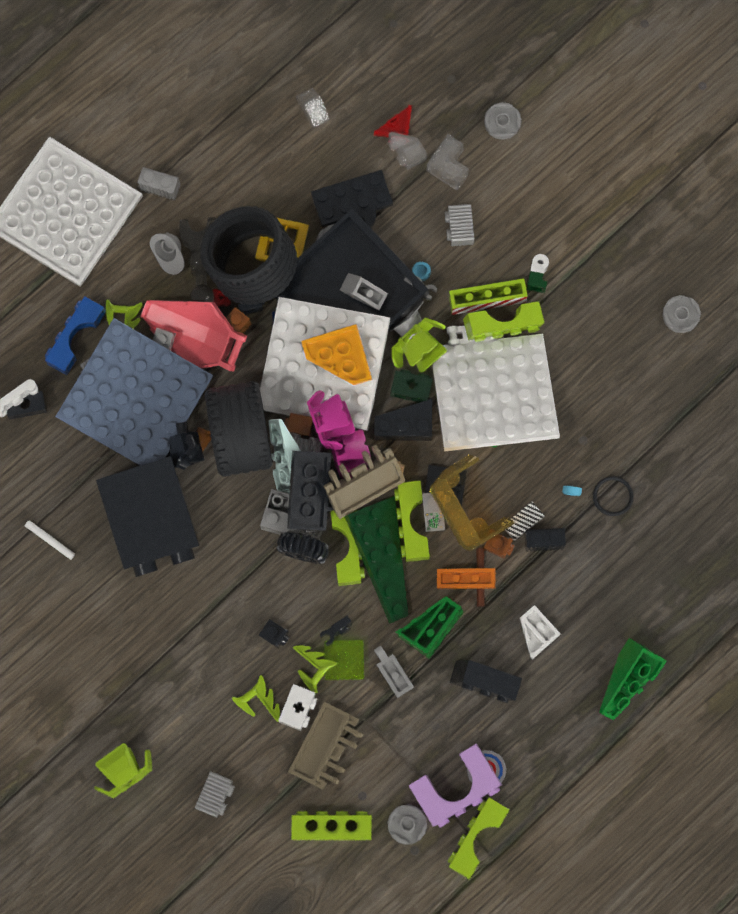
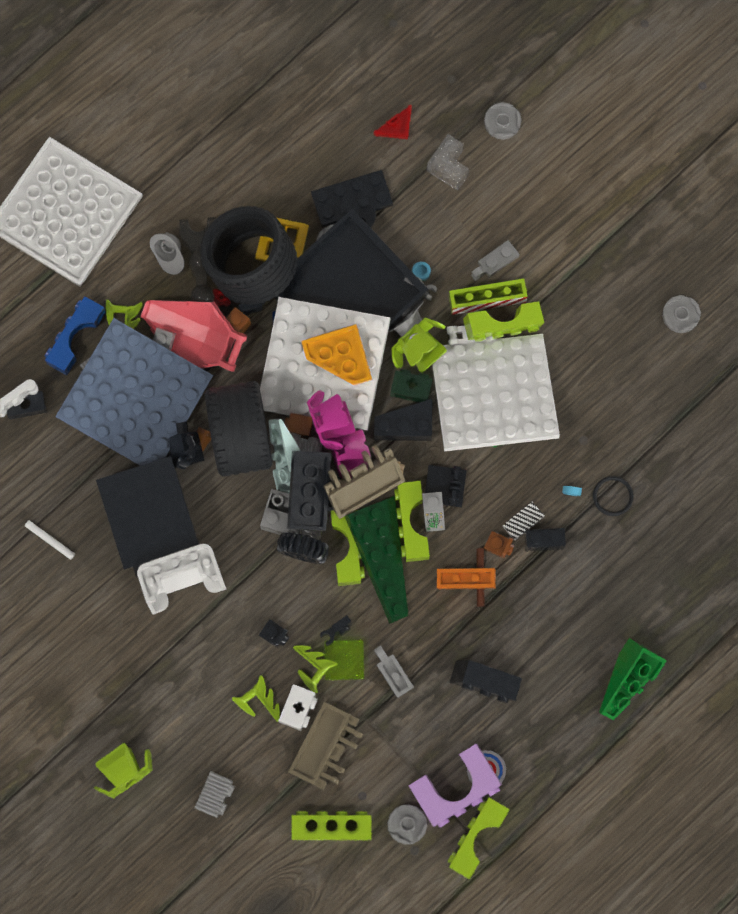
(159, 183): light grey brick -> none
(178, 572): none -> white windscreen
(313, 107): clear slope -> none
(363, 291): light grey slope -> none
(408, 148): clear slope -> none
(431, 627): green wedge -> none
(460, 225): light grey brick -> none
(467, 533): clear yellow windscreen -> none
(495, 261): none -> light grey plate
(537, 631): white wing -> none
(538, 268): leg -> none

